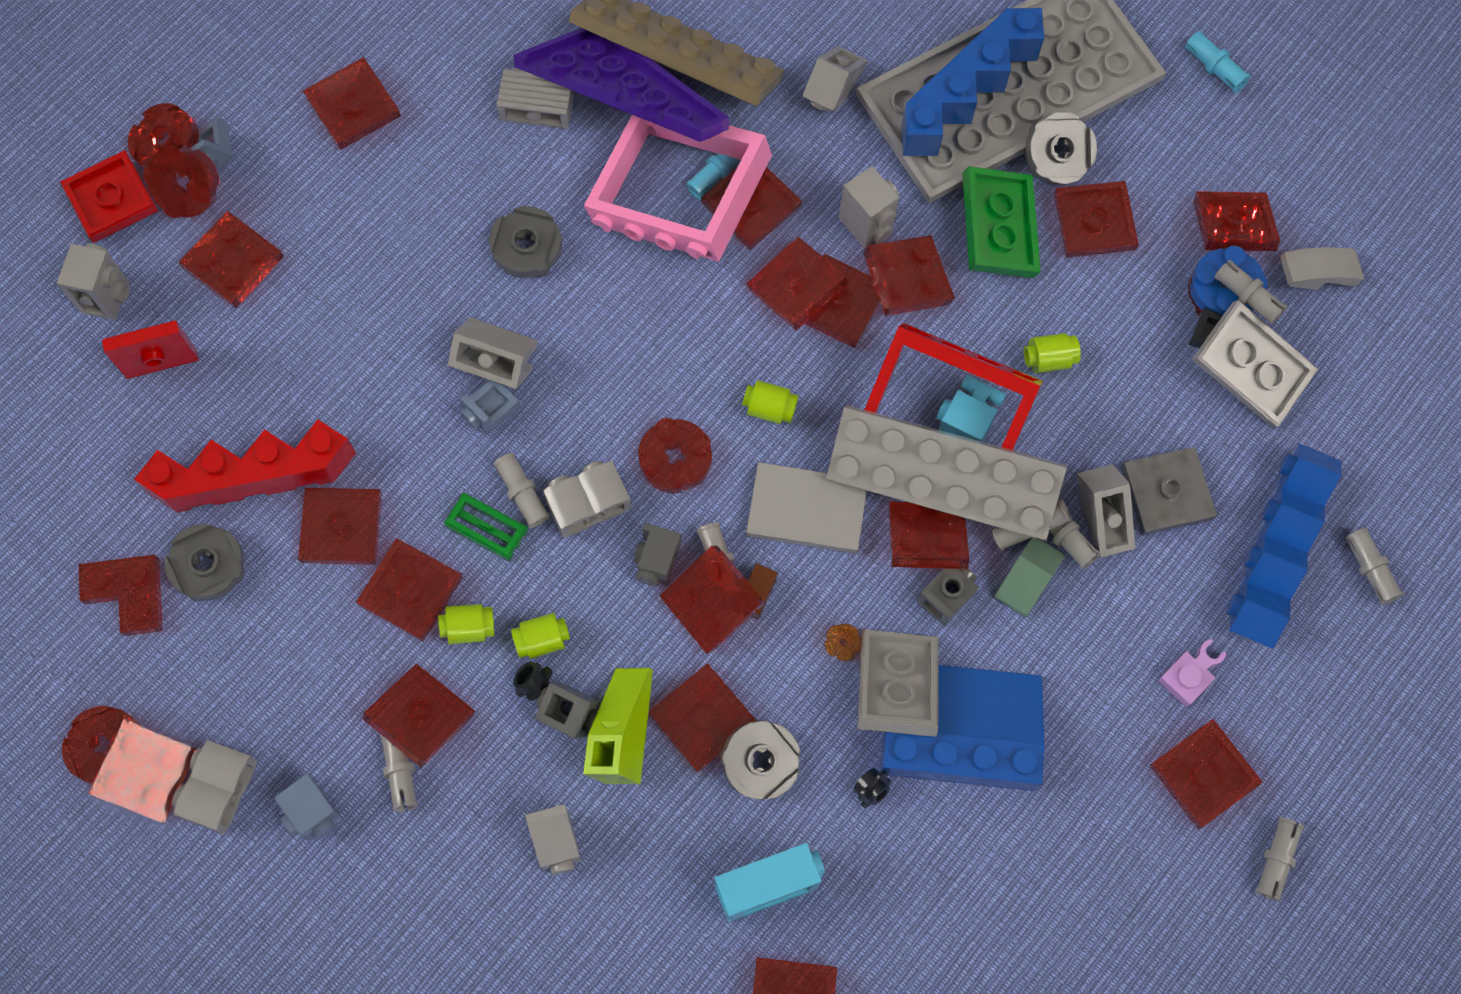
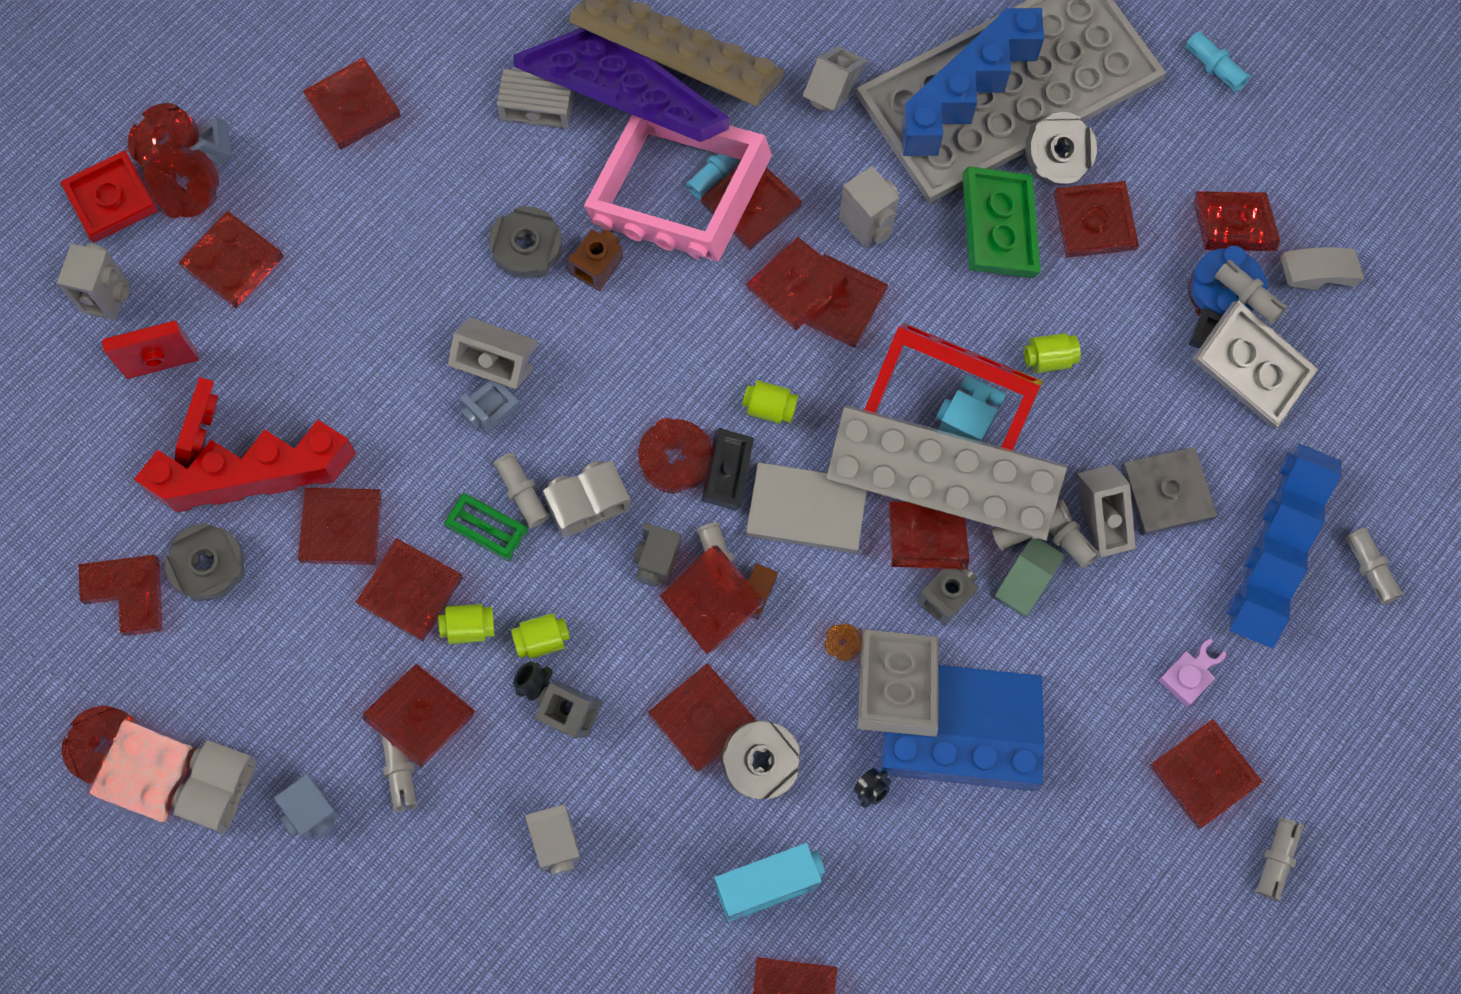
(200, 413): none -> red plate
(592, 268): none -> reddish brown brick
(620, 728): lime slope -> none
(727, 469): none -> black plate
(908, 275): clear red plate -> none

